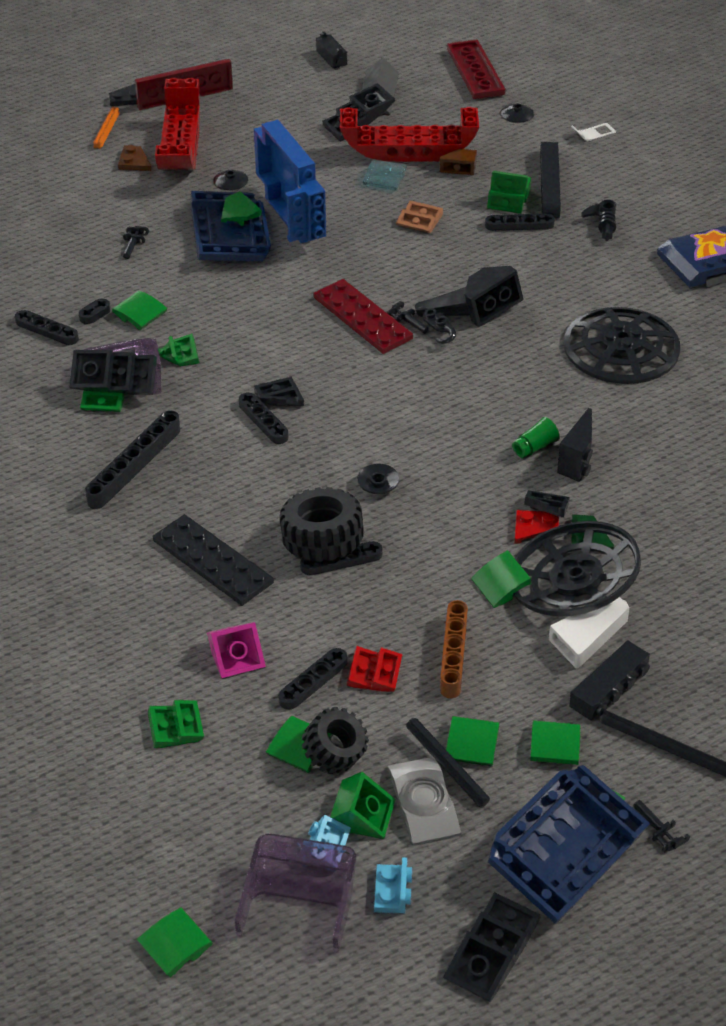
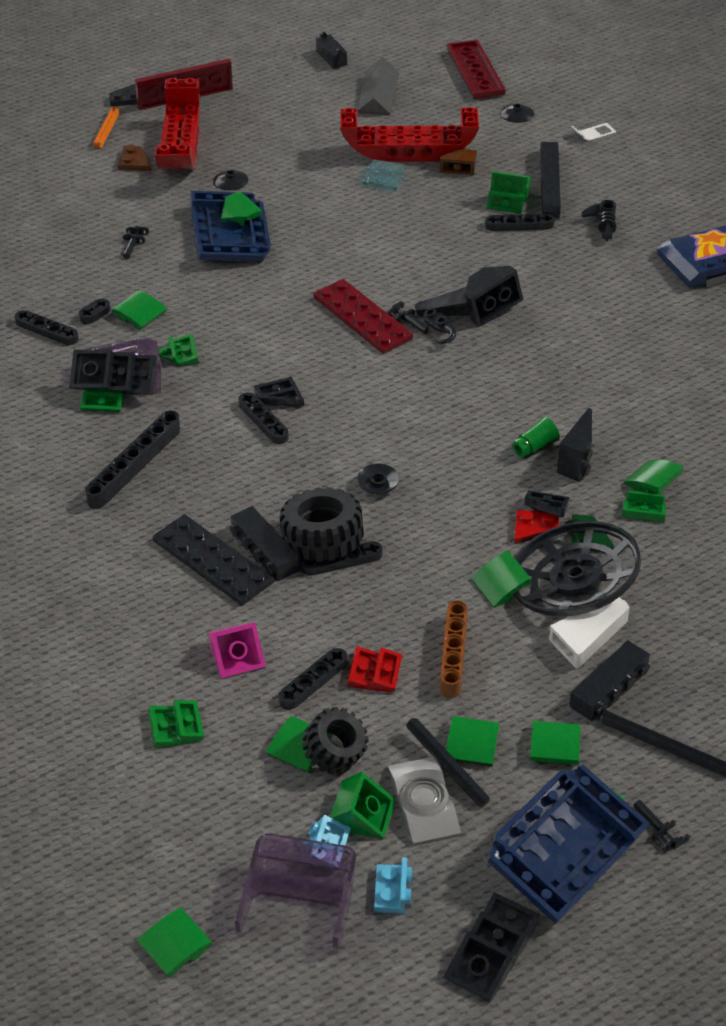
(264, 543): none -> black brick
(282, 168): blue panel -> none
(369, 105): black slope -> none
(420, 216): nougat slope -> none
(632, 343): black dish -> none
(644, 505): none -> green slope
(654, 475): none -> green slope

